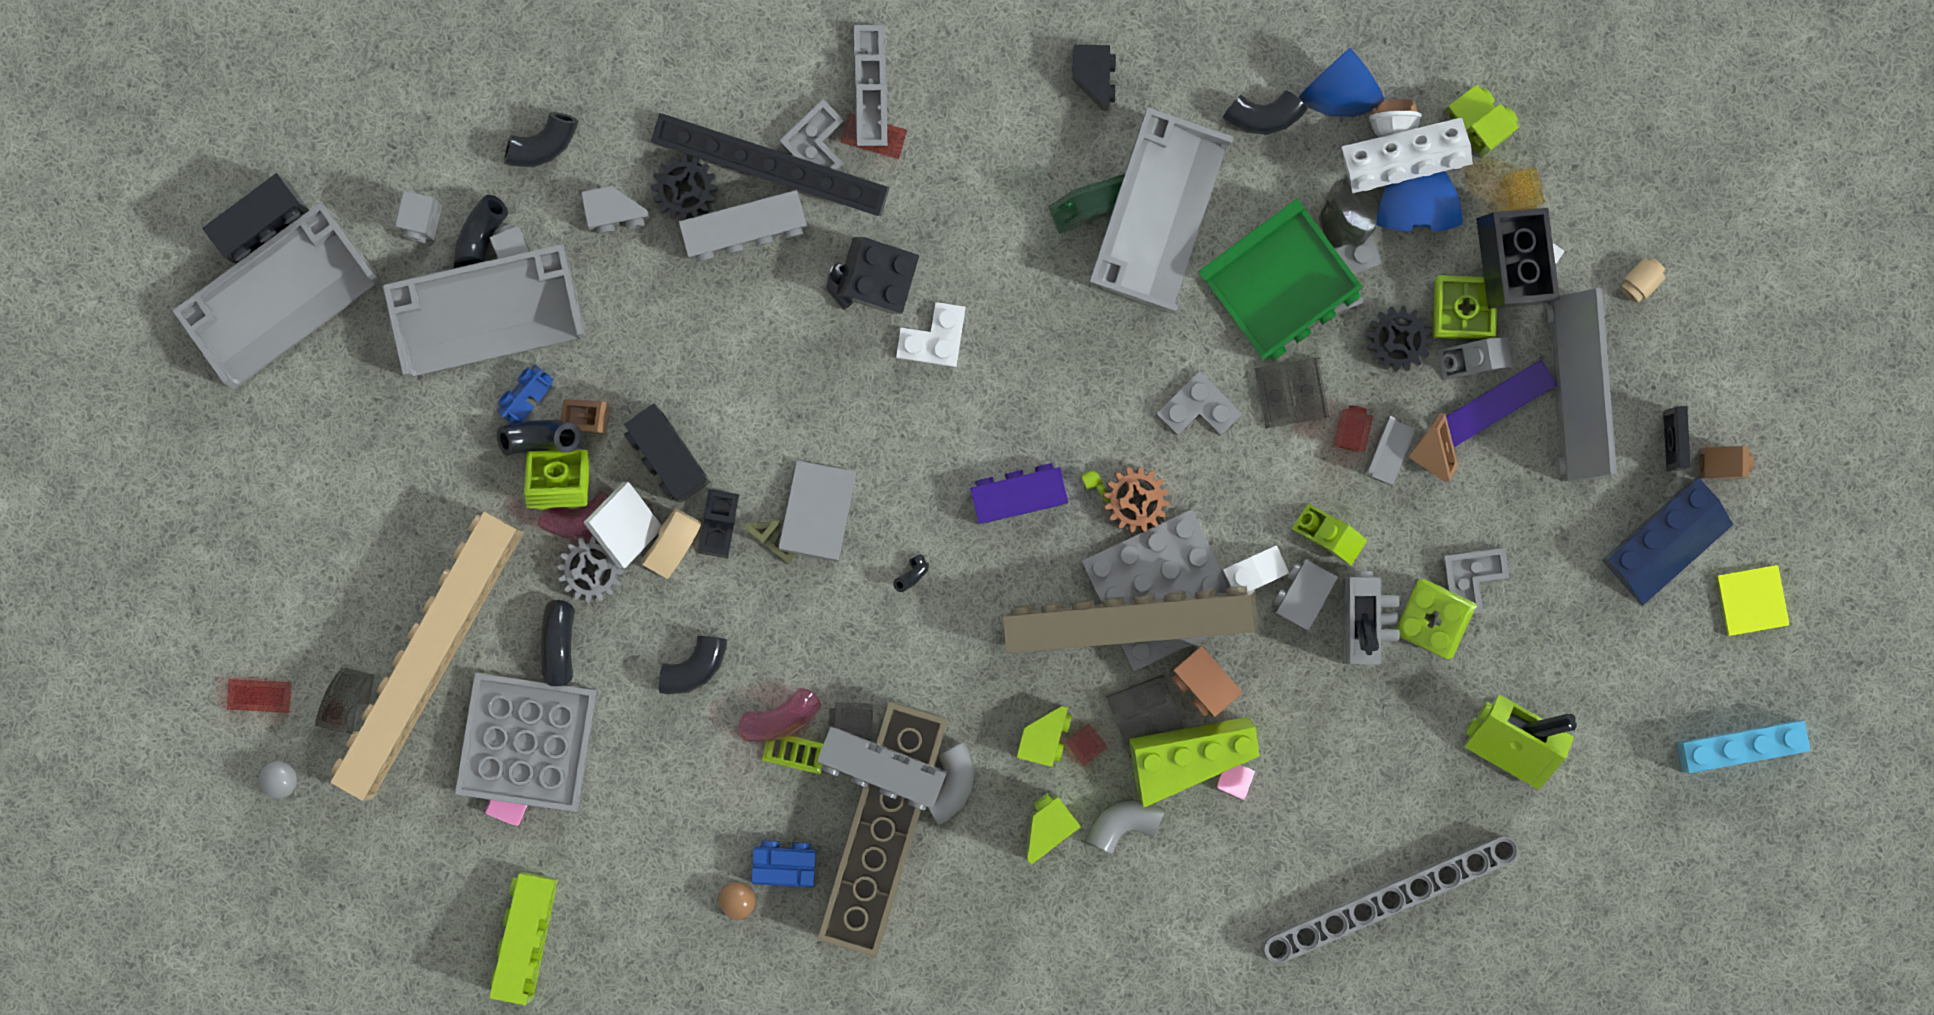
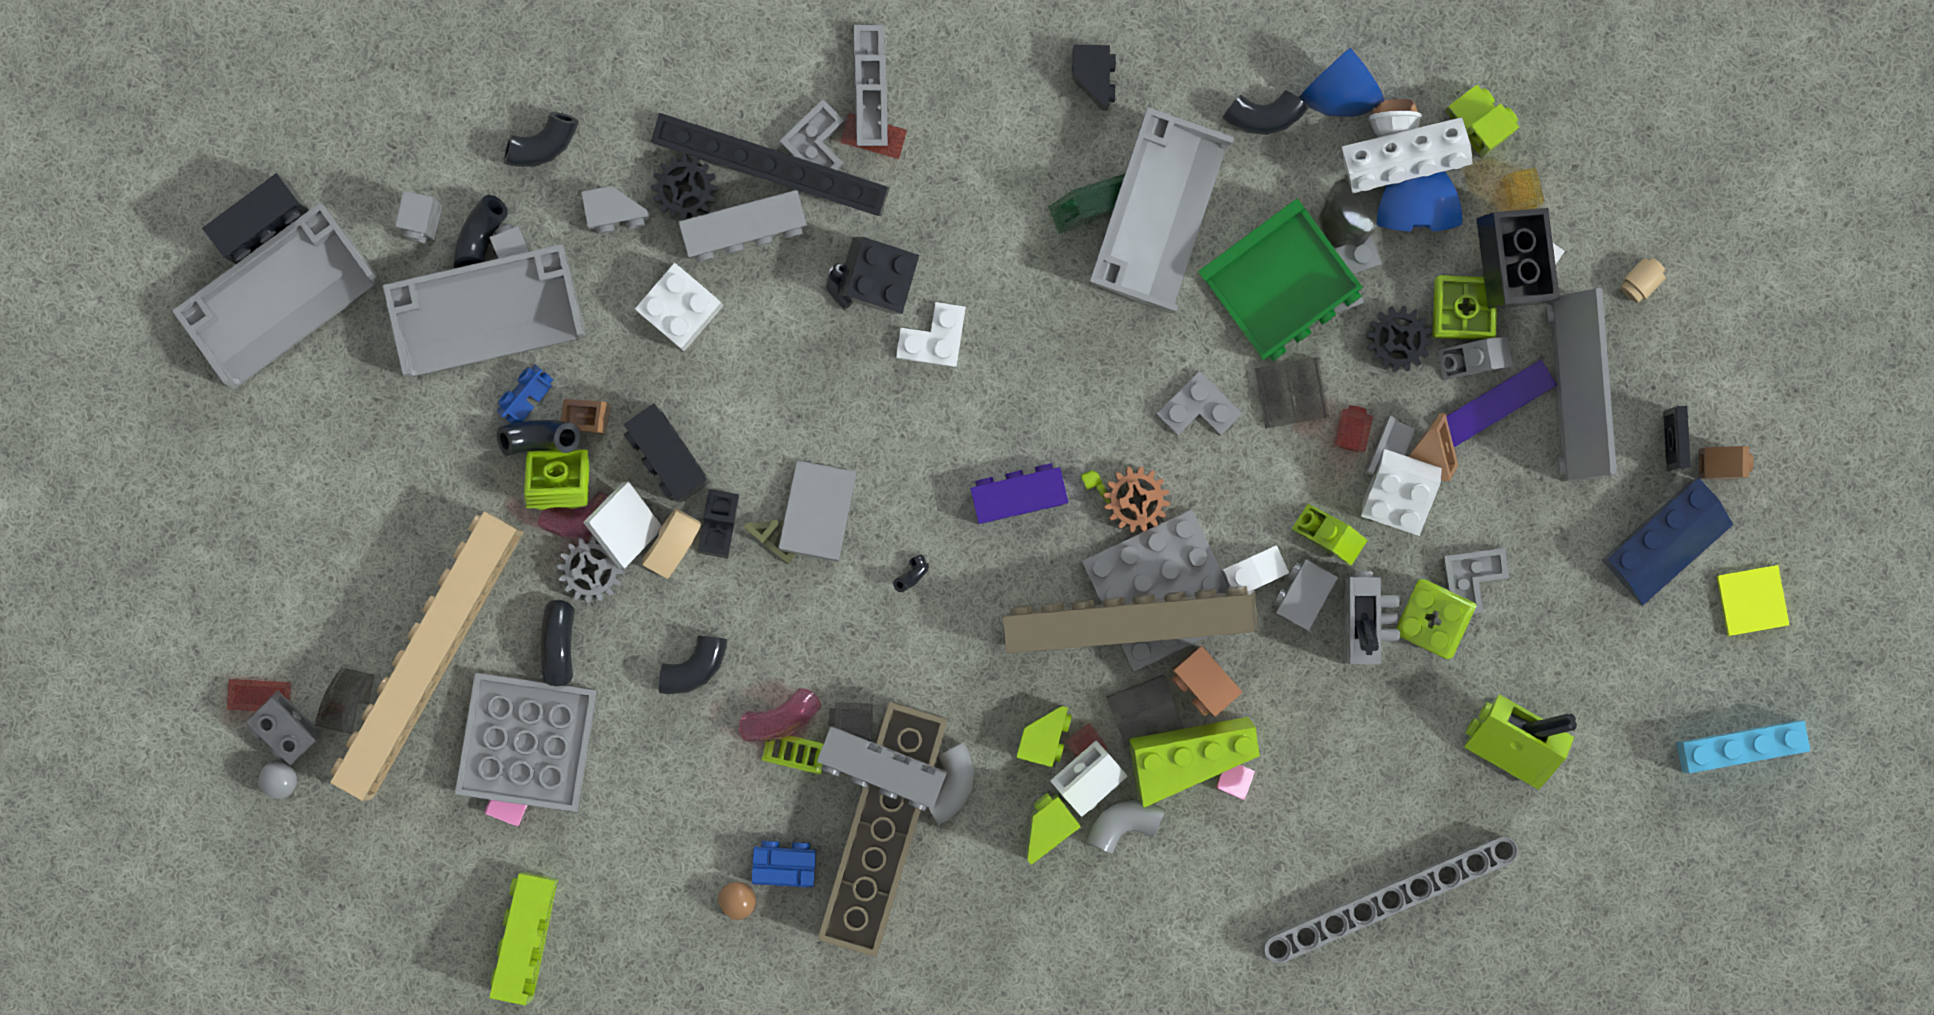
(283, 728): none -> flat silver brick
(679, 307): none -> white brick
(1089, 778): none -> white brick
(1401, 492): none -> white brick

